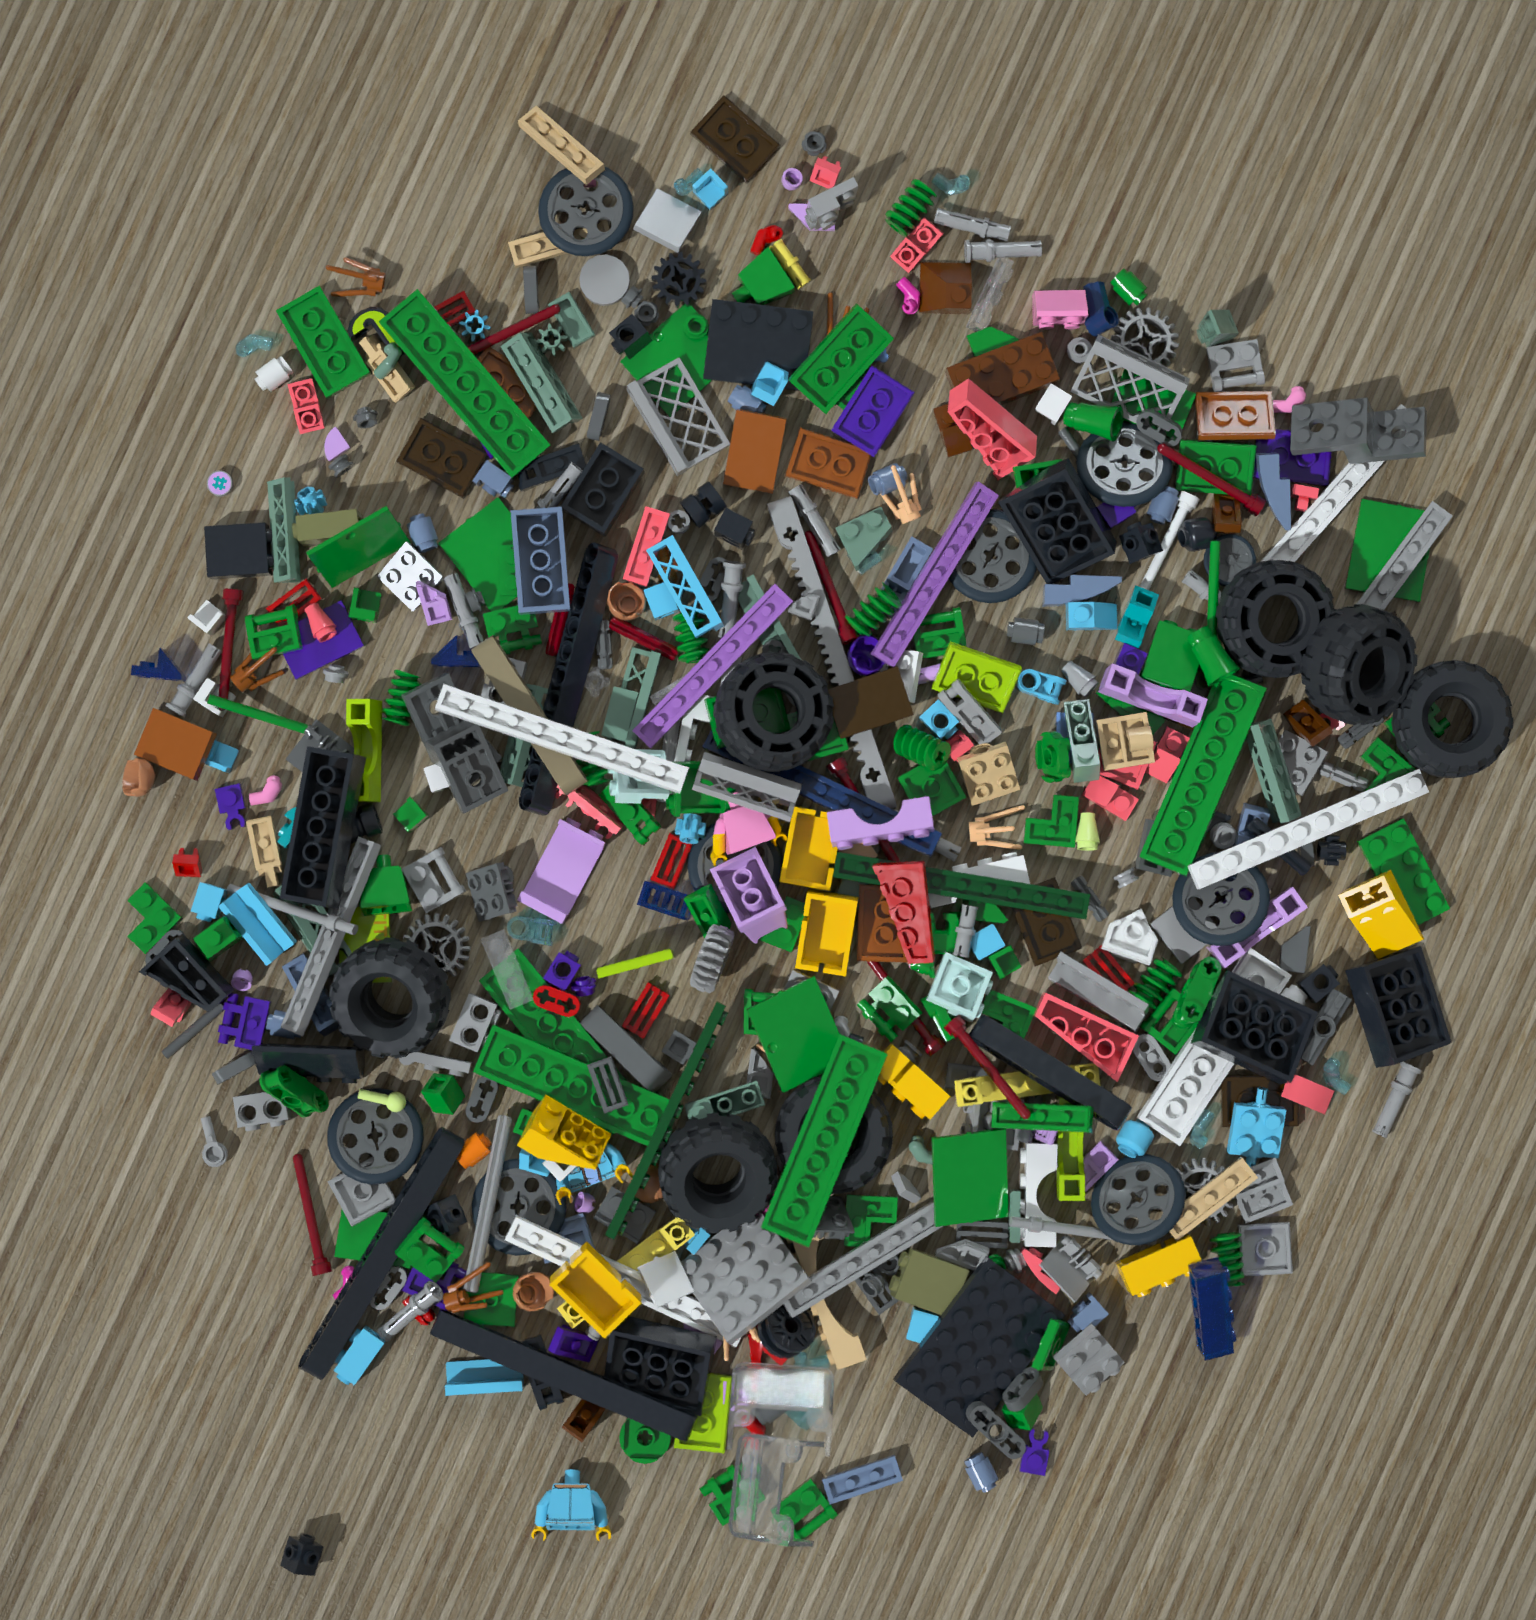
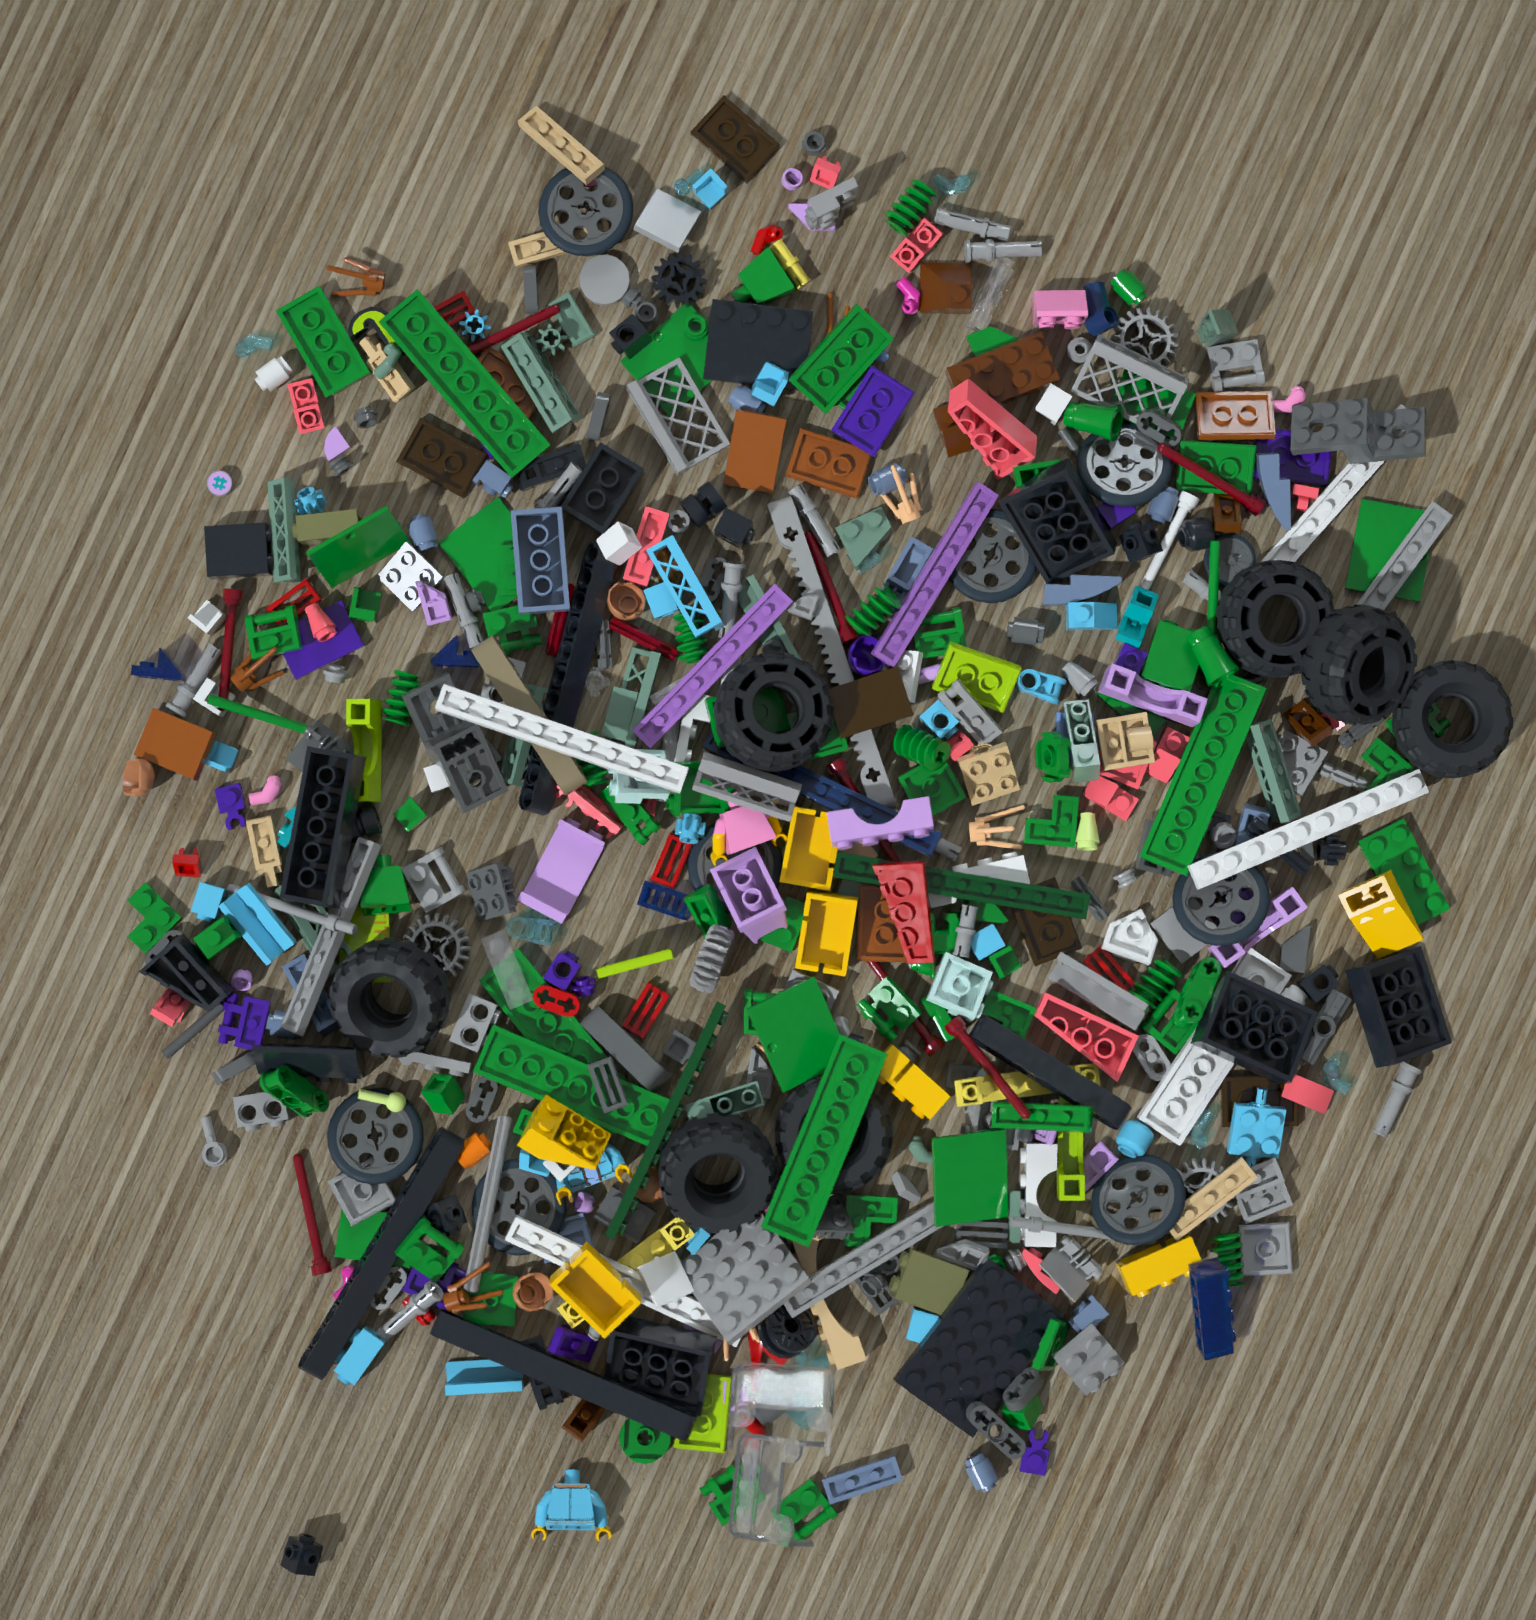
(619, 543): none -> white panel

